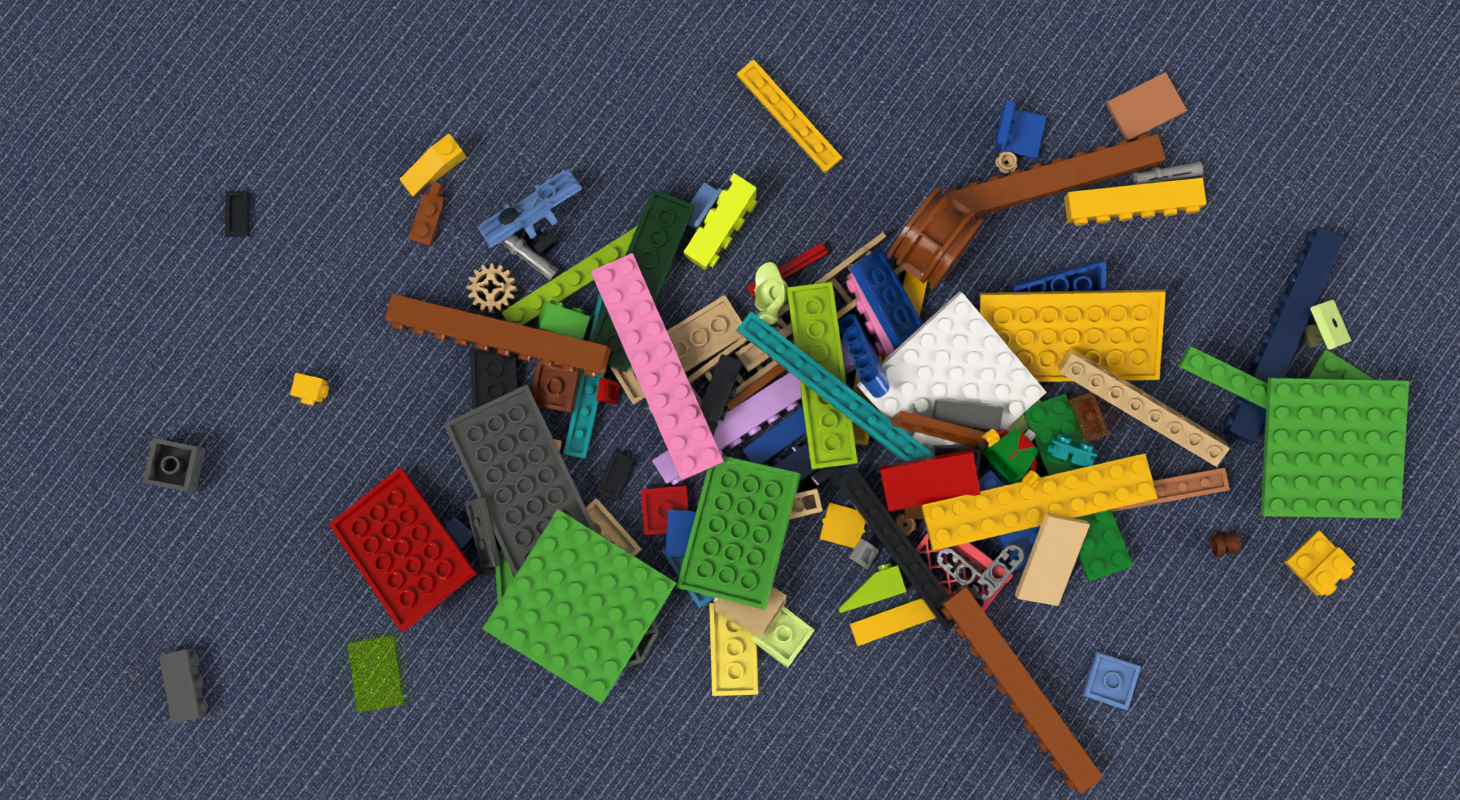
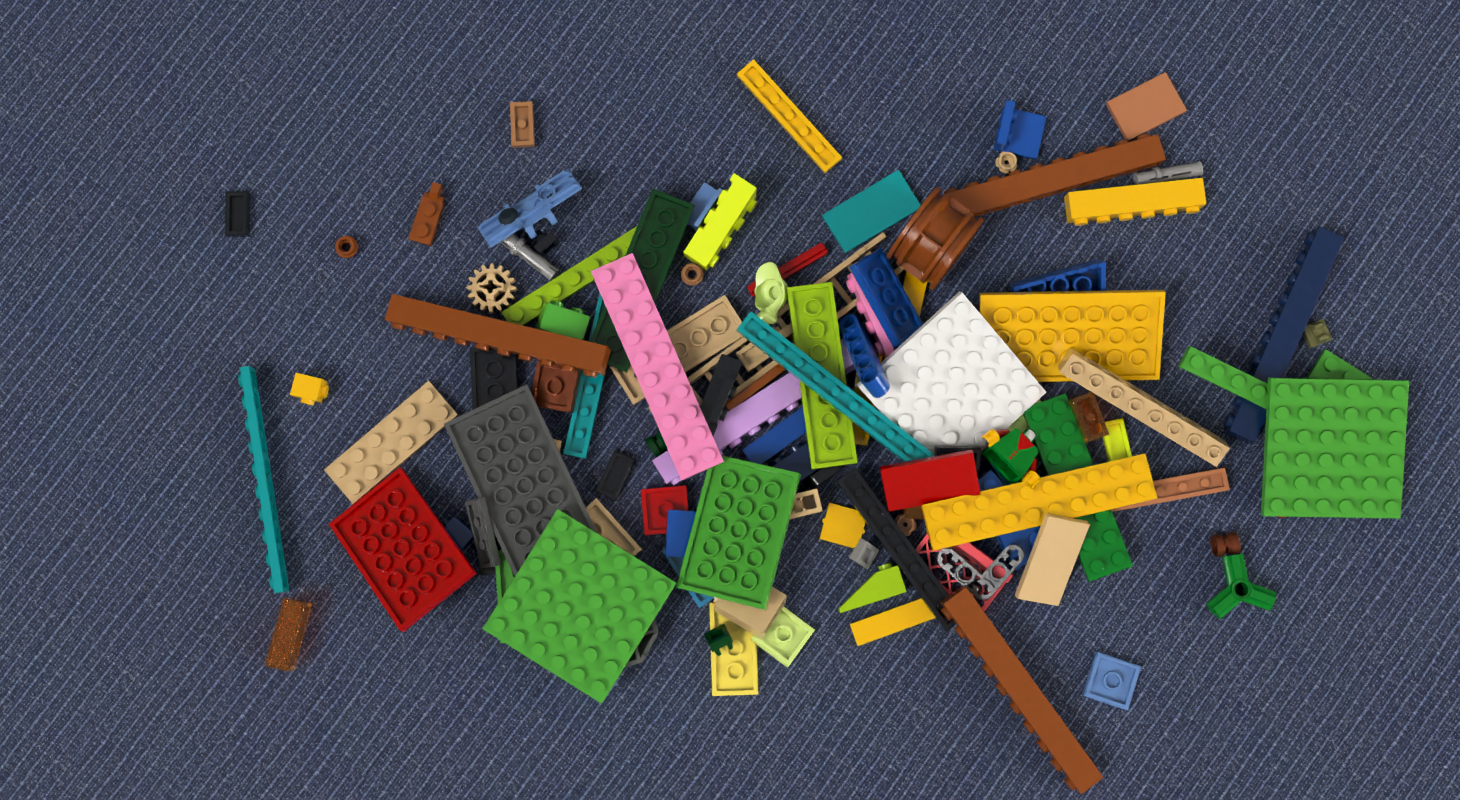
(174, 465): dark grey brick -> none
(183, 685): dark grey brick -> none
(264, 489): none -> teal plate
(288, 634): none -> clear orange brick
(341, 242): none -> dark orange plate
(375, 673): clear neon green tile -> none
(391, 442): none -> tan plate
(433, 165): yellow slope -> none
(522, 124): none -> medium nougat plate
(607, 391): red tile -> none
(656, 444): none -> dark green wheel
(692, 267): none -> medium nougat plate
(718, 638): none -> dark green tile
(871, 211): none -> teal tile
(938, 428): dark orange tile -> none
(968, 414): dark grey tile -> none
(1081, 451): teal hinge -> none
(1116, 442): none -> neon yellow tile
(1252, 594): none -> green piece
(1320, 564): yellow plate -> none
(1330, 324): yellowish green tile -> none

